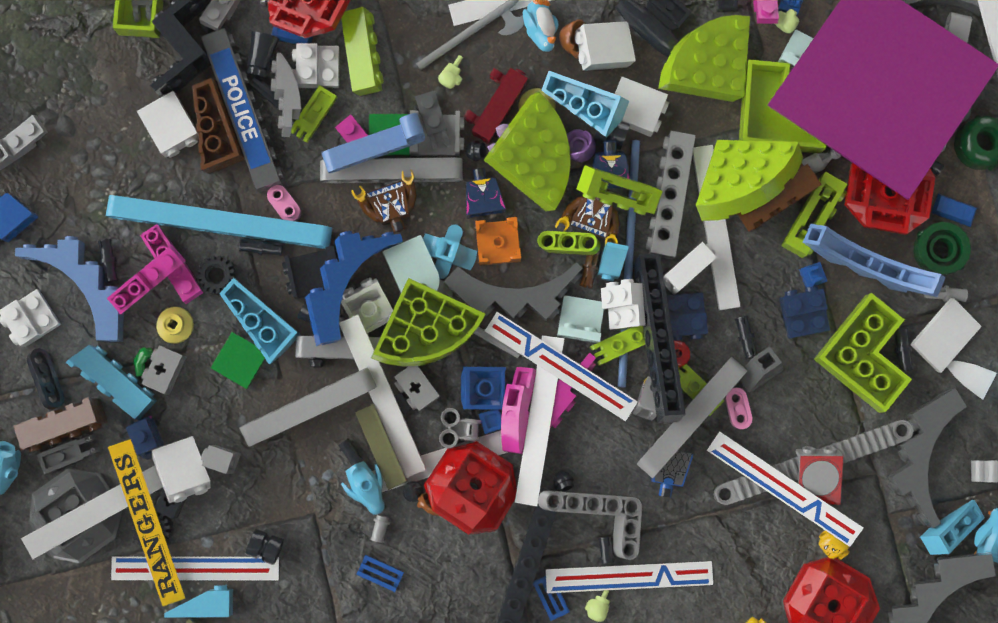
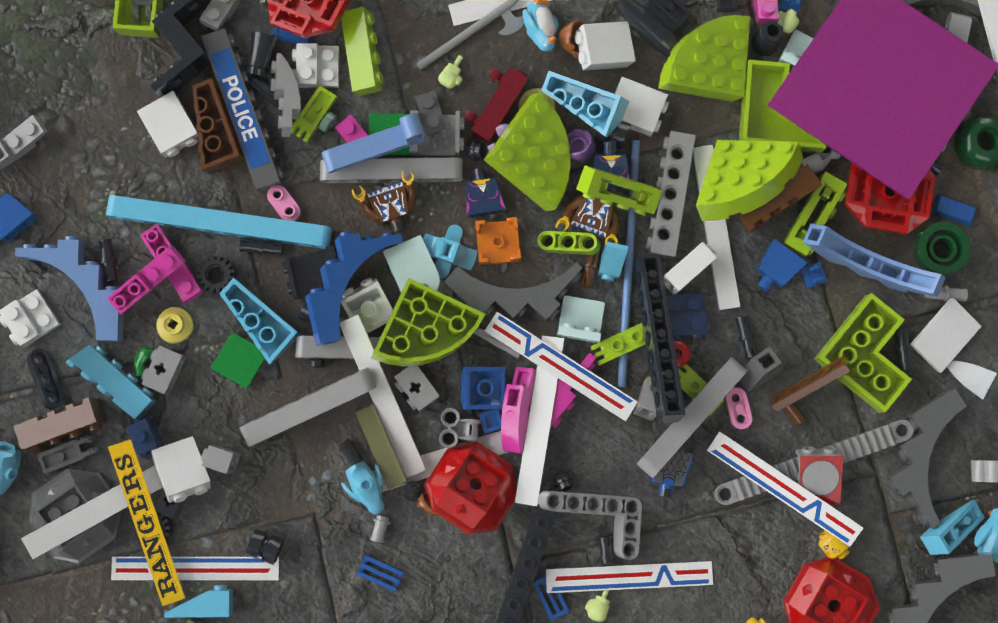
(328, 122): none -> sand green tile
(624, 304): white plate -> none
(767, 39): none -> black plant
(778, 266): none -> blue torso
(786, 398): none -> reddish brown piece
(804, 312): dark blue plate -> none

